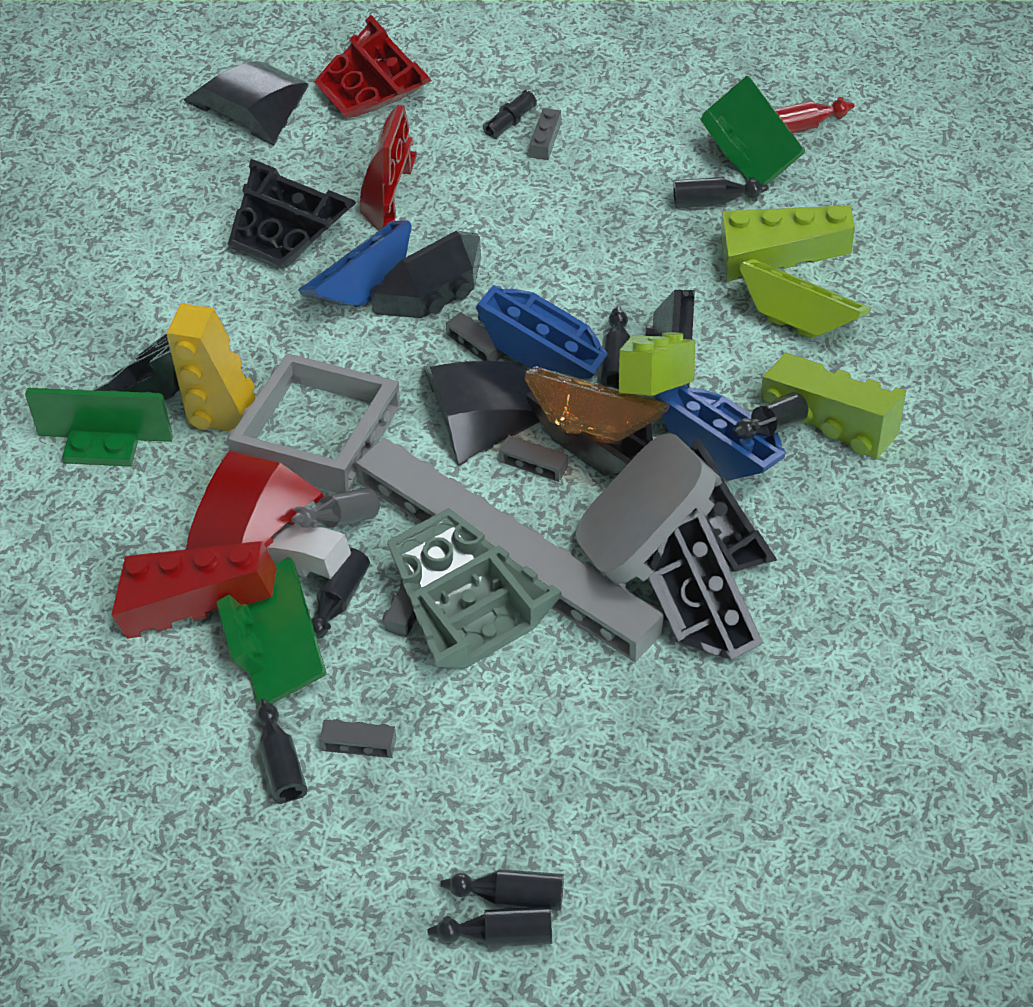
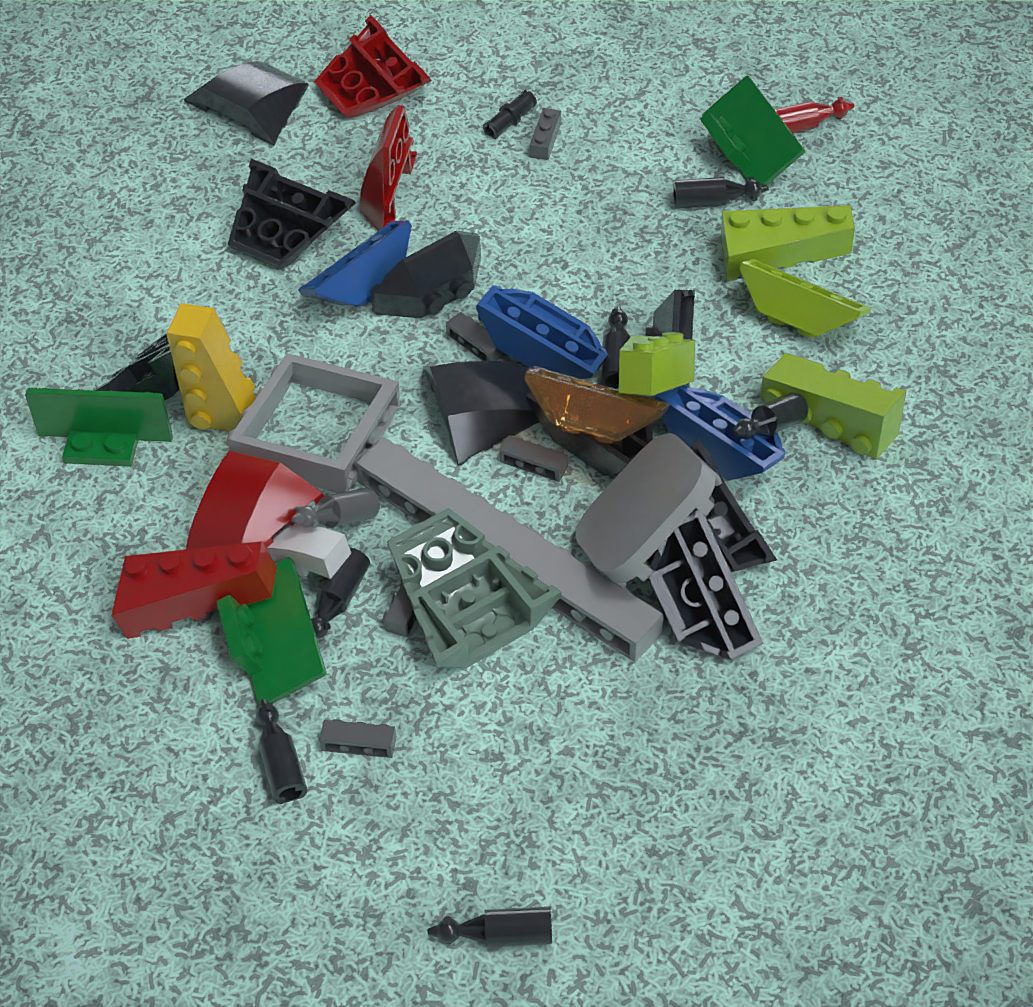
(511, 888): black wheel -> none

